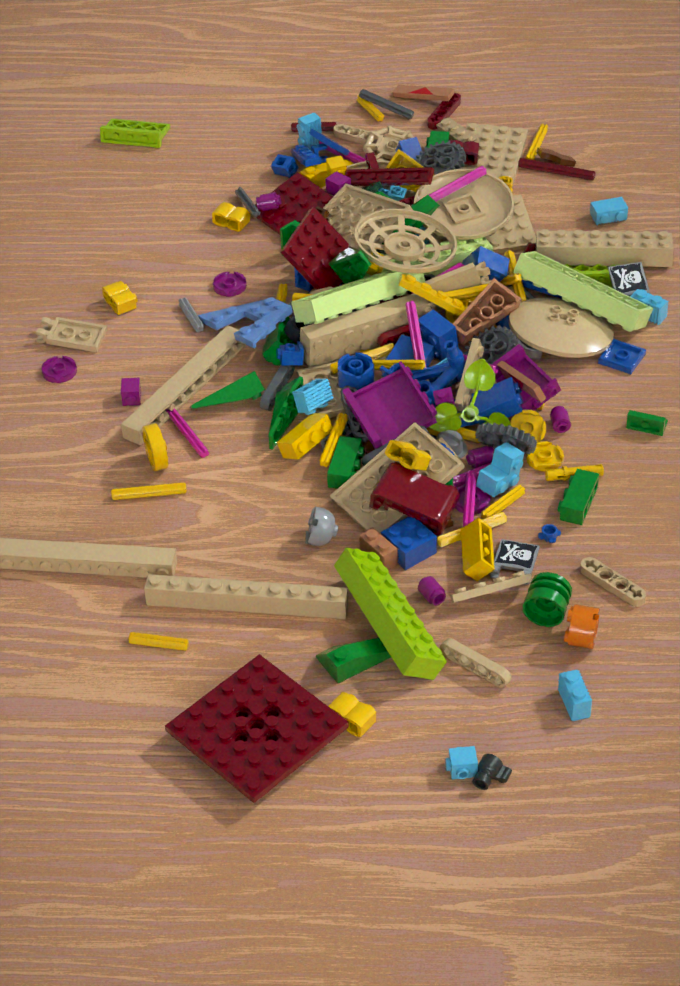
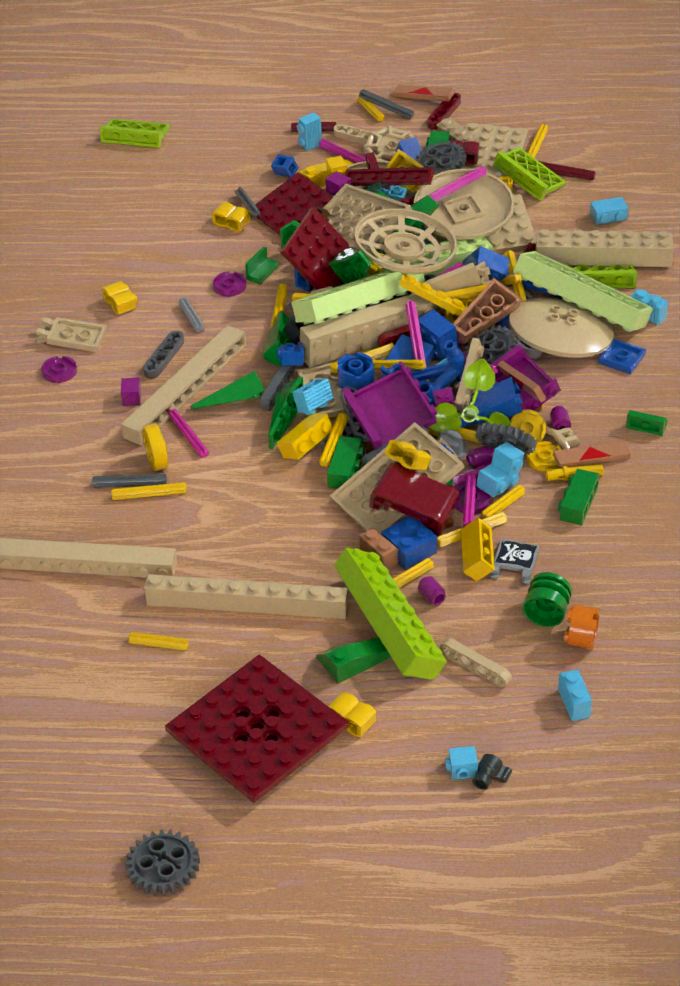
(129, 480): none -> dark grey axle
(154, 368): none -> dark grey beam
(164, 867): none -> dark grey gear
(260, 267): none -> green panel
(264, 312): medium blue wing -> none
(268, 201): magenta brick -> none
(307, 156): blue plate -> none
(321, 527): light grey cylinder -> none
(329, 142): blue tile -> none
(414, 572): none -> yellow axle
(499, 584): tan plate -> none
(528, 180): none -> lime fence
(549, 533): blue plate -> none
(556, 157): reddish brown tile -> none
(564, 437): none -> tan piece
(592, 454): none -> nougat tile
(628, 278): flag -> none
(631, 594): tan beam -> none

